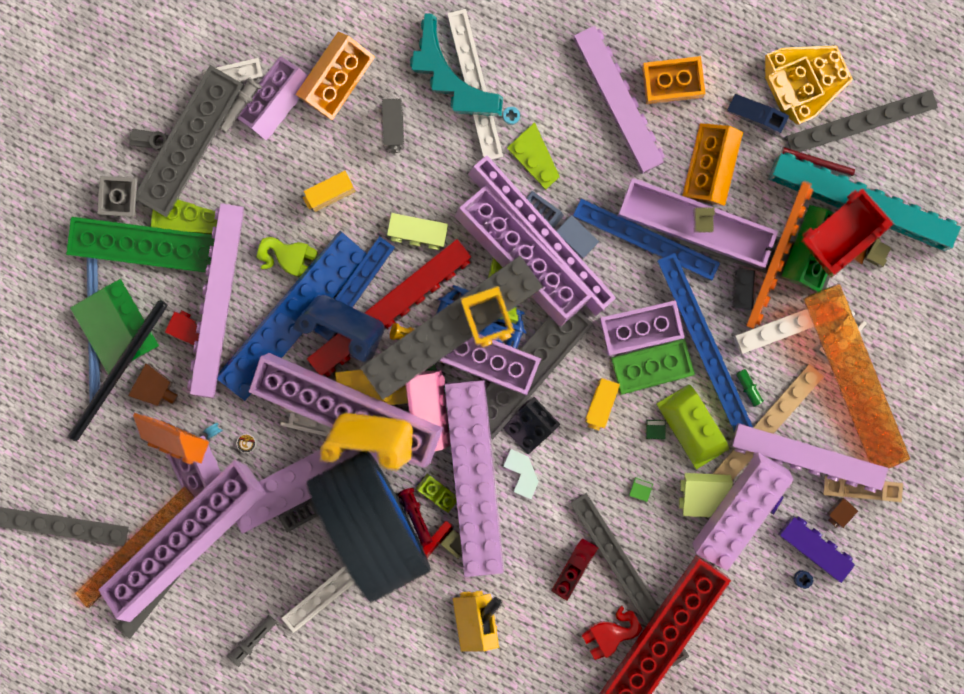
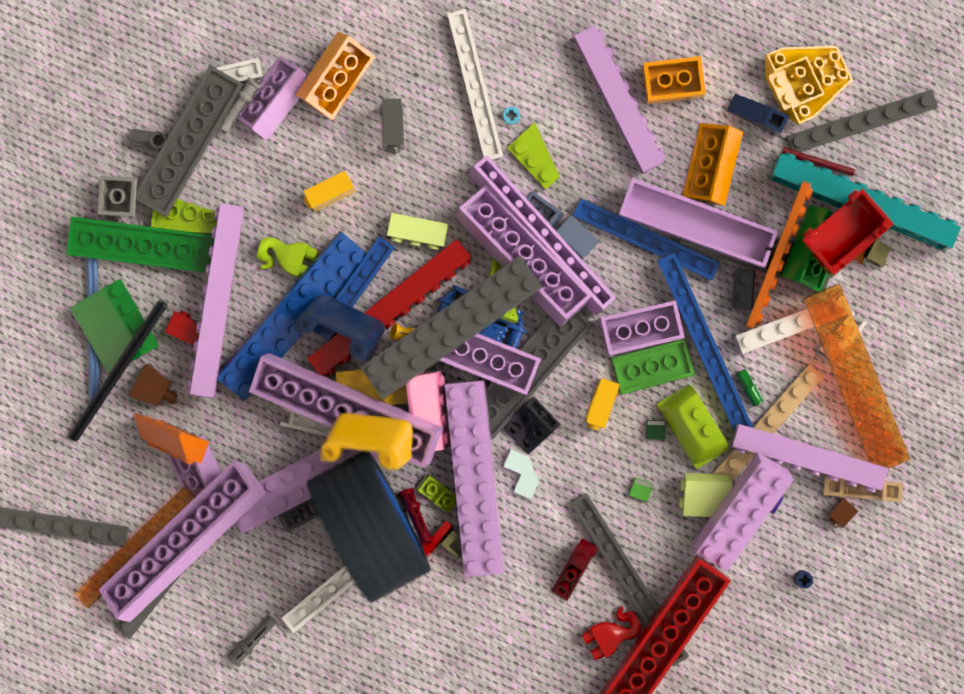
(212, 430): medium azure bush -> none
(246, 443): tile -> none
(444, 81): teal arch -> none
(476, 620): yellow piece -> none
(480, 298): yellow window -> none
(703, 219): olive panel -> none
(816, 549): dark purple brick -> none

